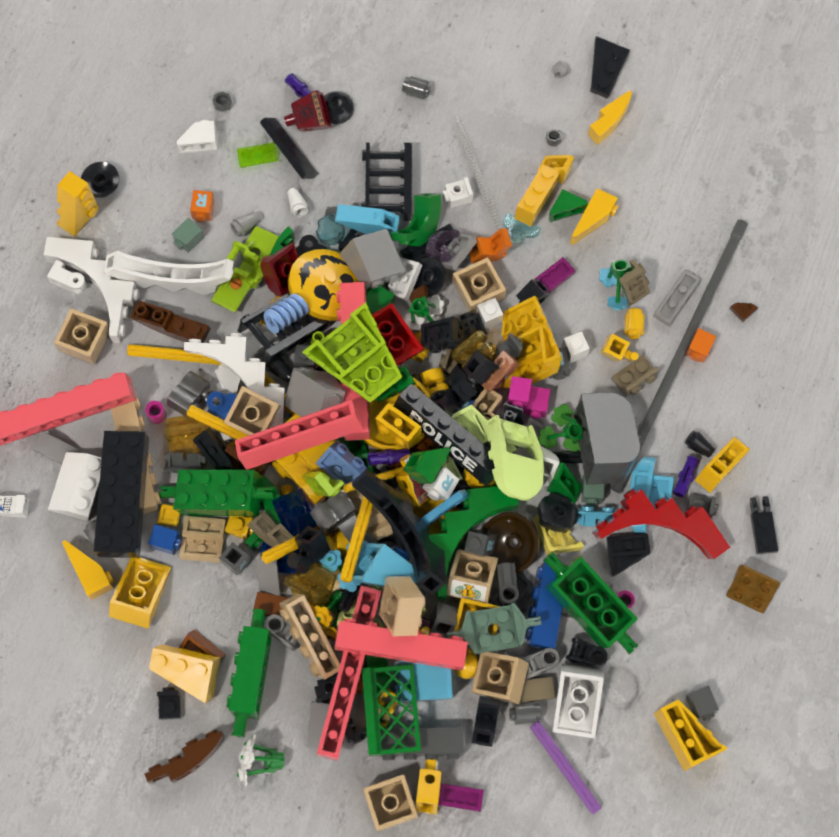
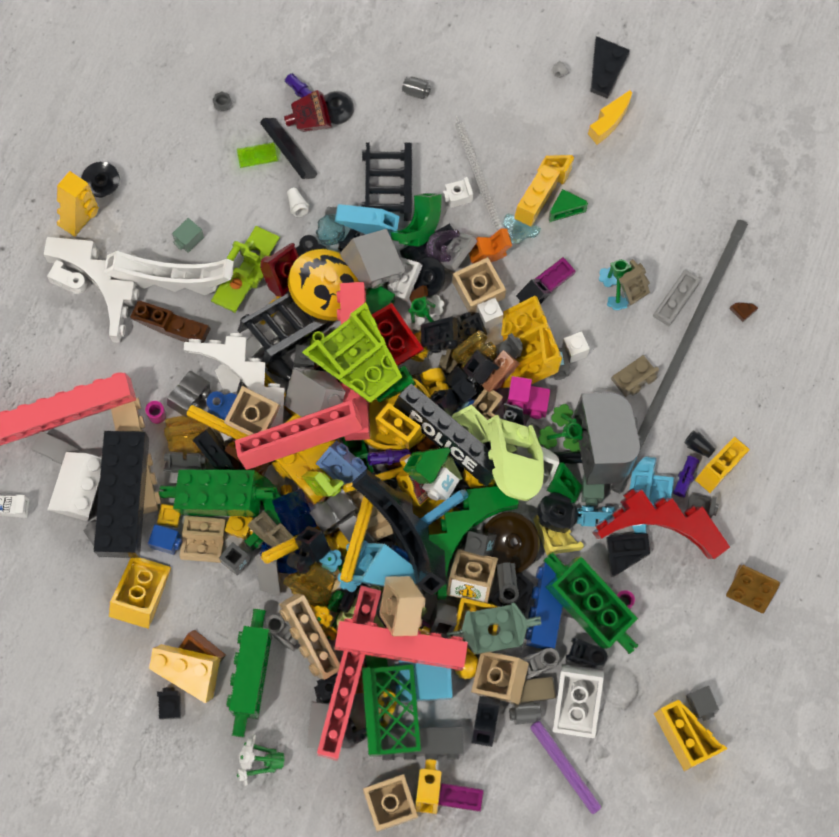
(82, 336): tan brick -> none
(91, 575): yellow slope -> none
(168, 354): yellow axle -> none
(195, 755): reddish brown slope -> none
(198, 138): white slope -> none
(202, 205): orange brick -> none
(243, 224): light grey cone -> none
(269, 603): dark orange tile -> none
(283, 240): green slope -> none
(285, 312): light blue piece -> none
(553, 137): dark grey hinge -> none
(595, 215): yellow slope -> none
(616, 349): yellow brick -> none
(634, 323): yellow brick -> none
(700, 345): orange brick -> none
(763, 527): black hinge -> none

